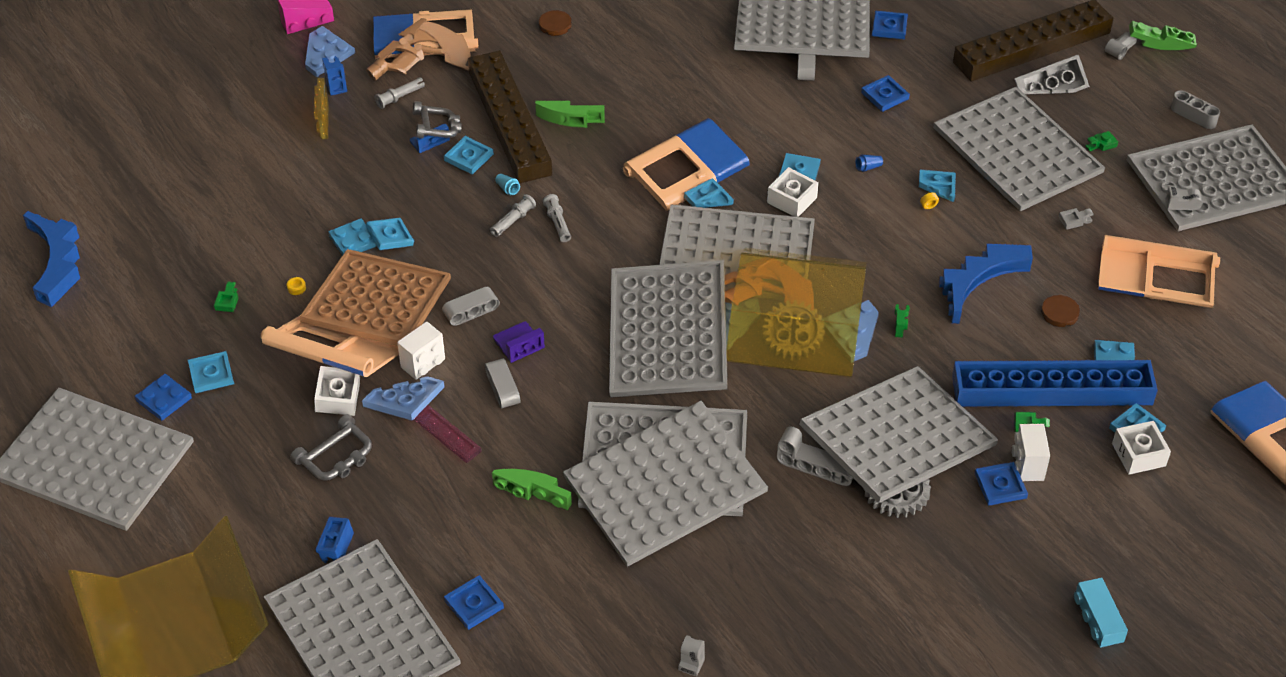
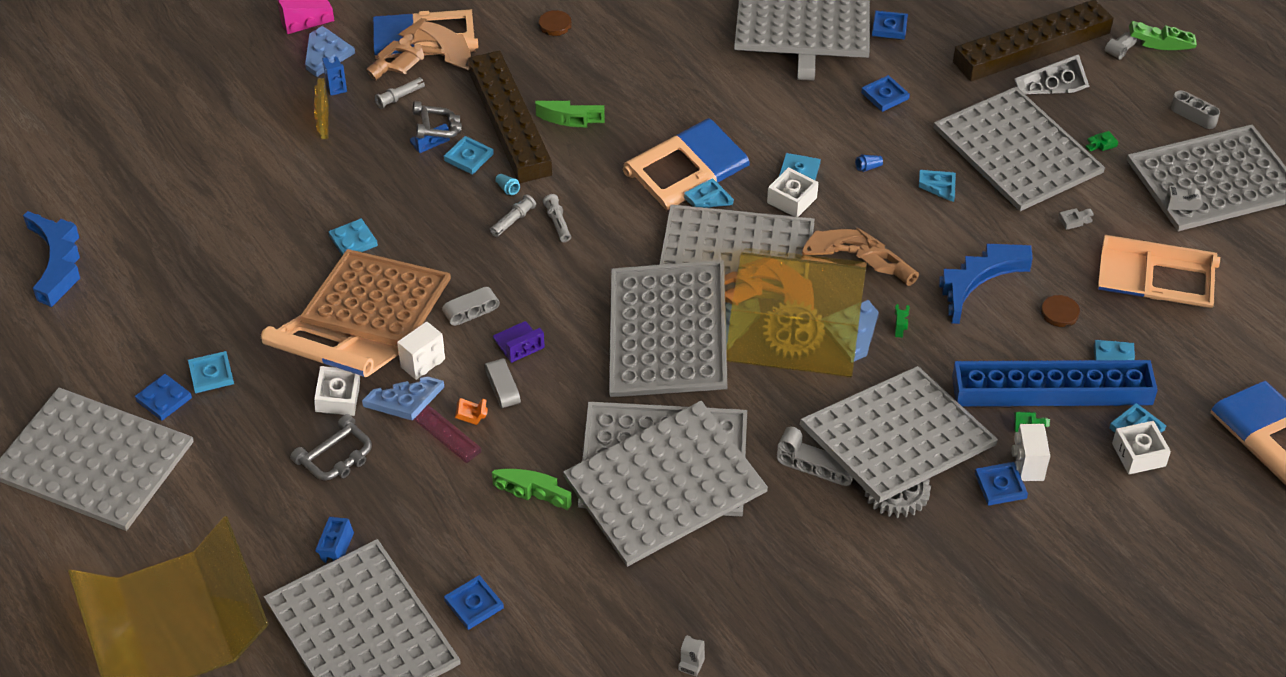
(227, 300): green plate -> none
(296, 286): yellow tile -> none
(389, 233): dark azure plate -> none
(471, 411): none -> orange bracket
(865, 247): none -> medium nougat piece
(929, 200): yellow tile -> none
(1100, 612): medium azure brick -> none

